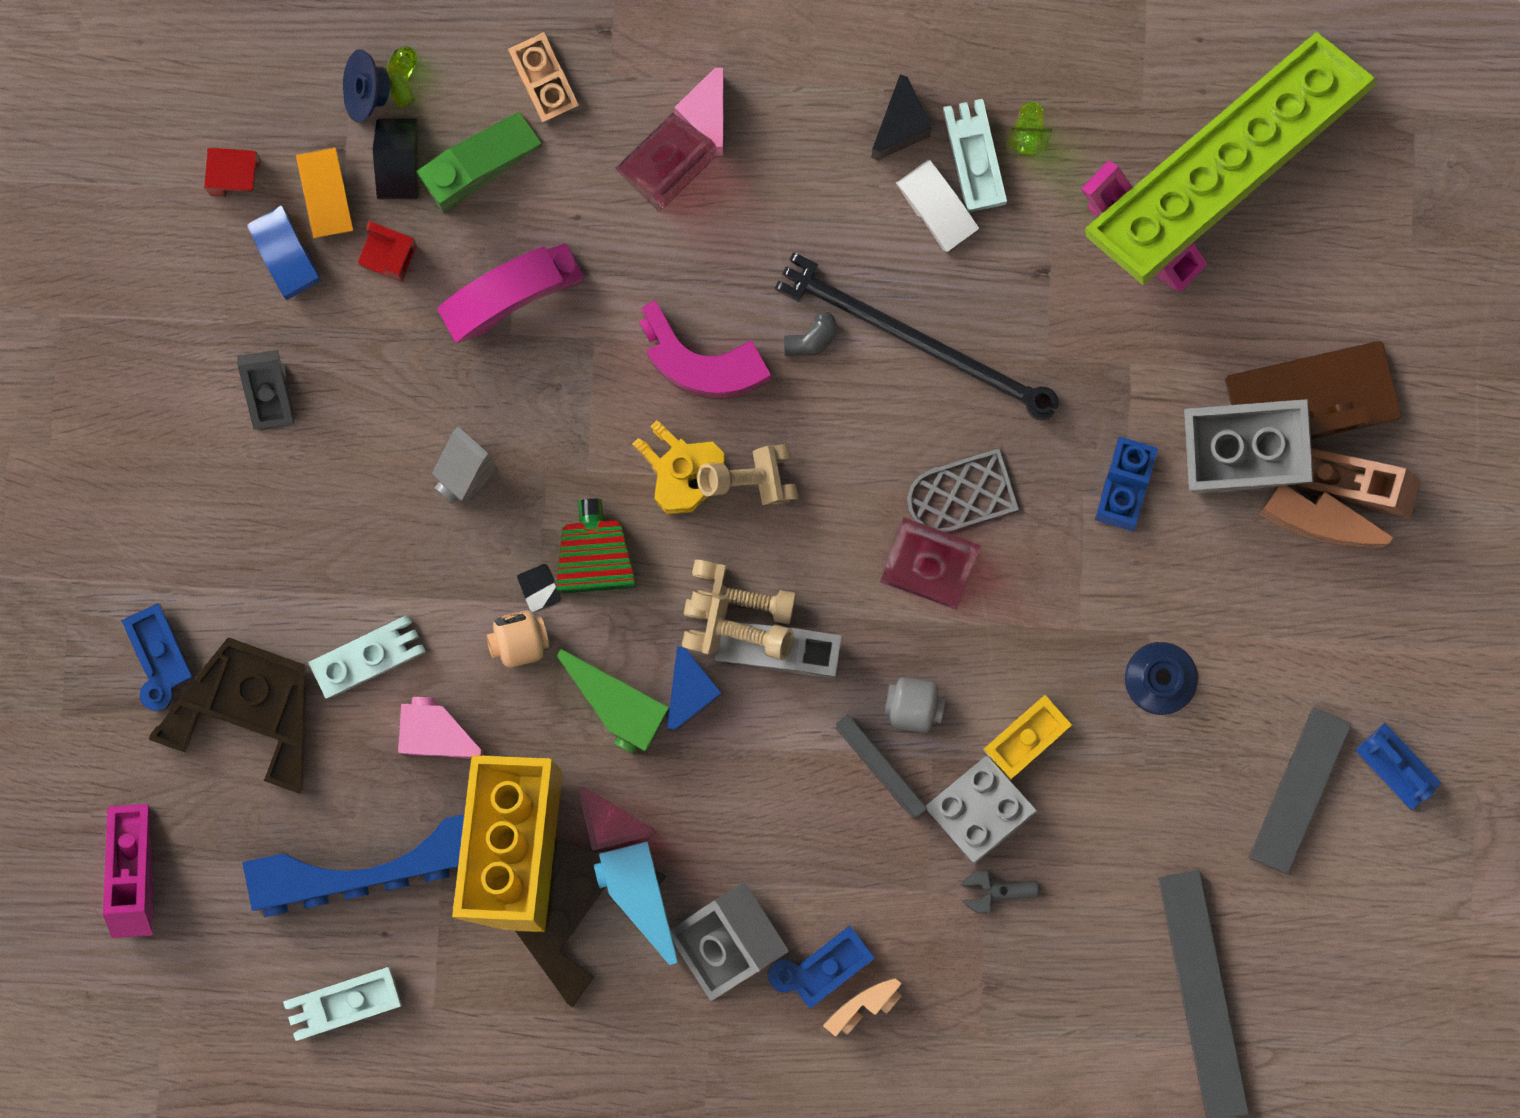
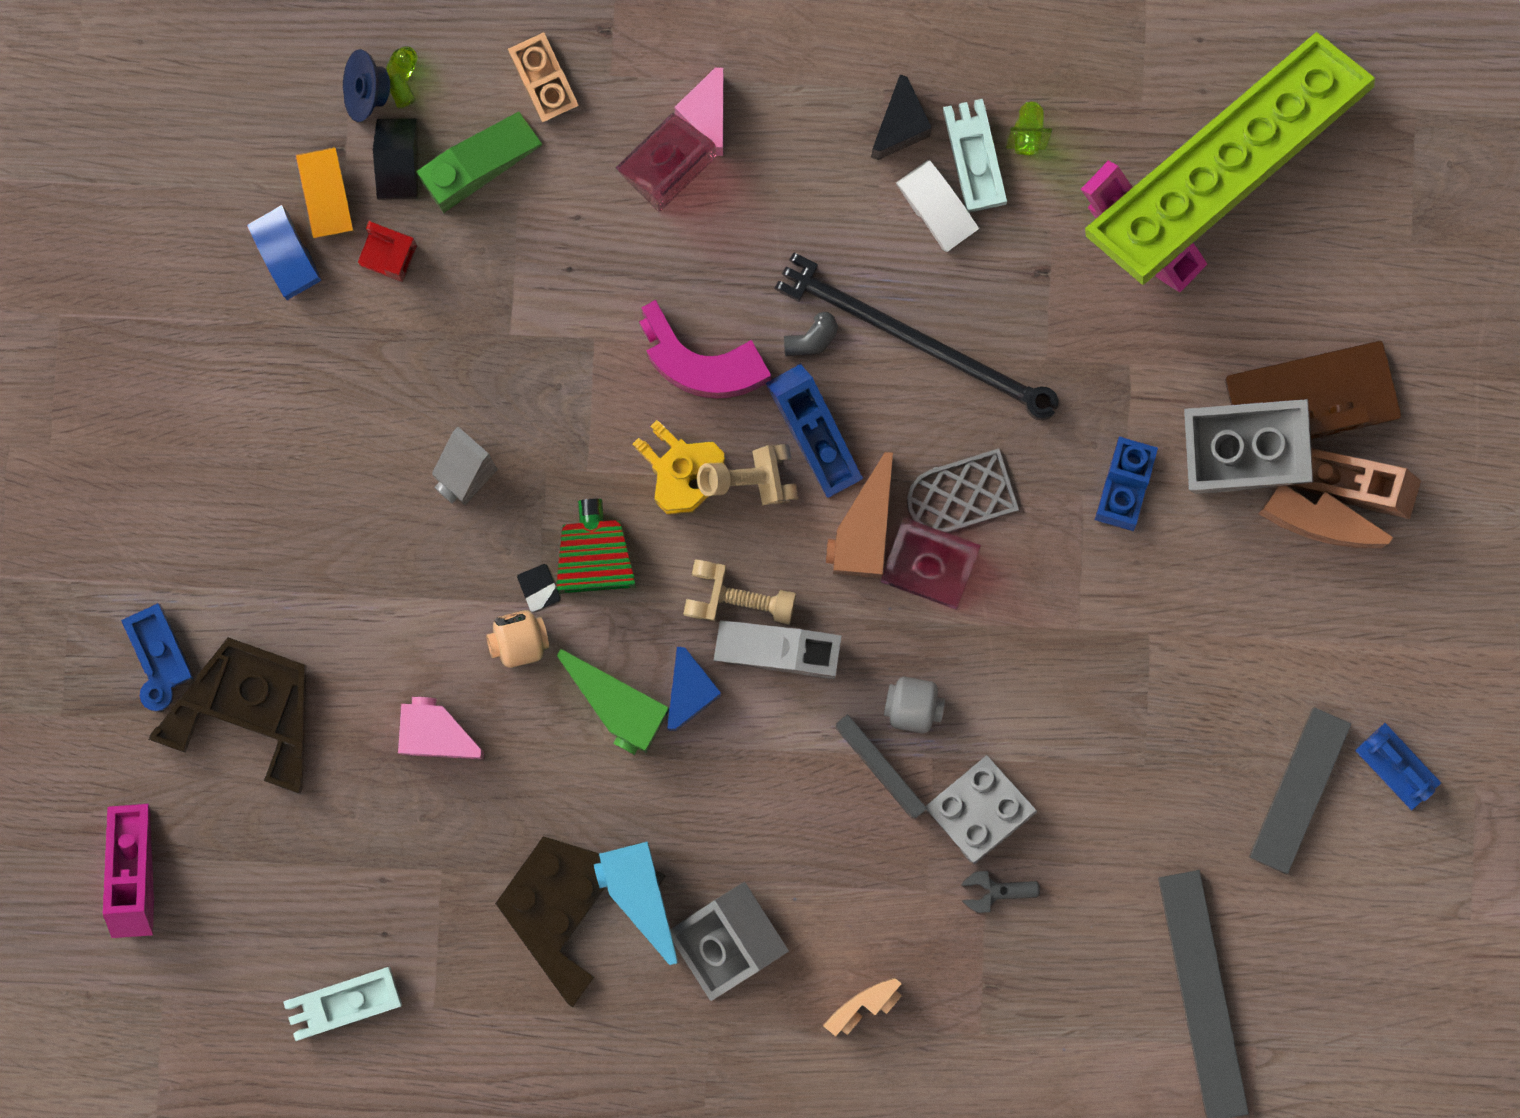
(230, 170): red panel -> none
(266, 389): dark grey slope -> none
(286, 880): blue arch -> none
(365, 658): light aqua hinge -> none
(508, 288): dark pink arch -> none
(508, 842): yellow slope -> none
(610, 825): clear pink slope -> none
(776, 641): tan bar -> none
(814, 430): none -> blue slope
(823, 969): blue hinge -> none
(862, 533): none -> nougat slope
(1027, 737): yellow plate -> none
(1144, 688): dark blue piece -> none

